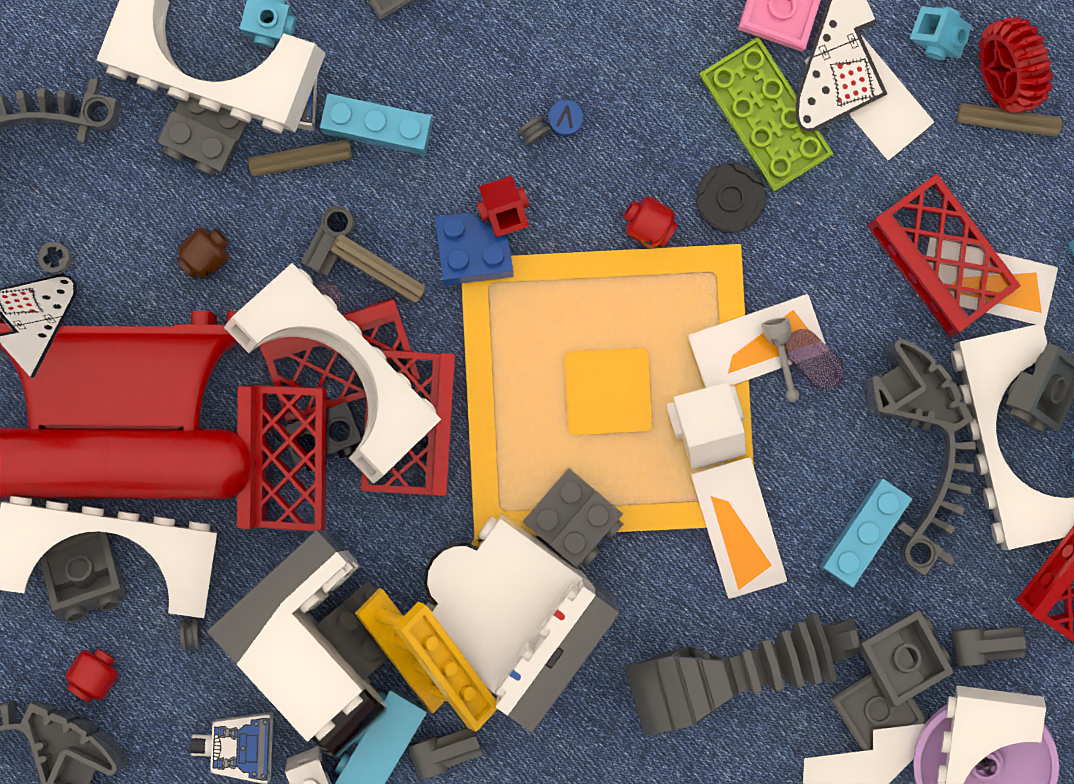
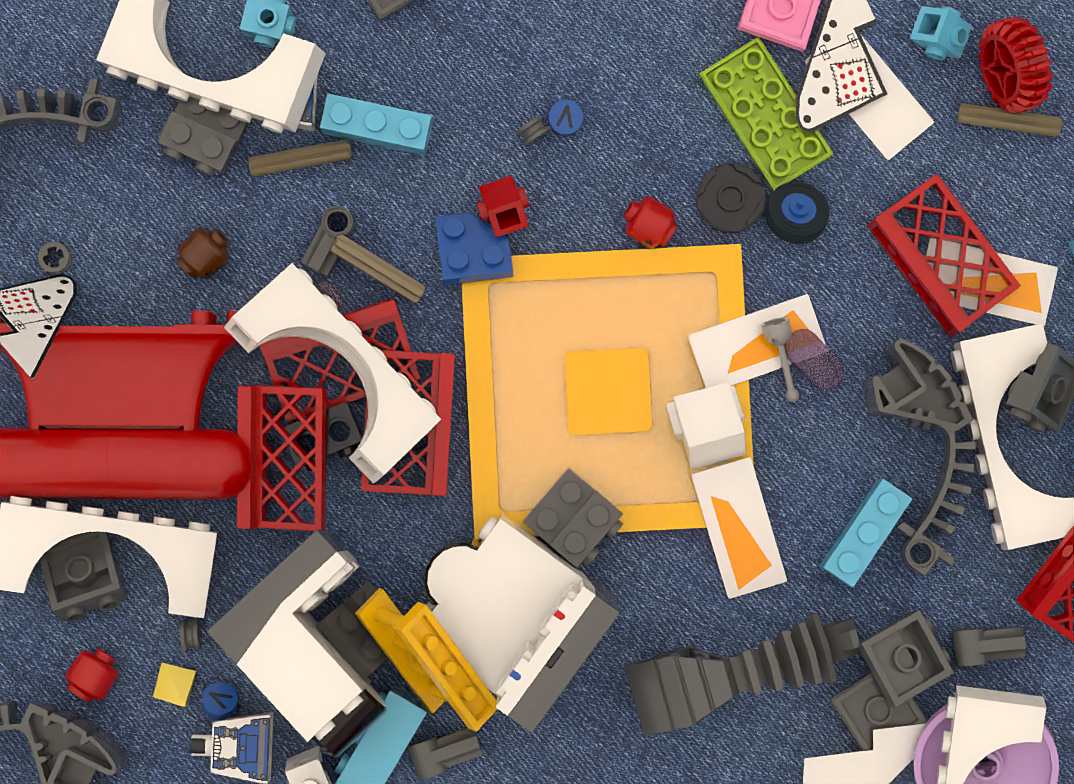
(174, 684): none -> light yellow slope
(220, 700): none -> blue tile
(797, 212): none -> black wheel

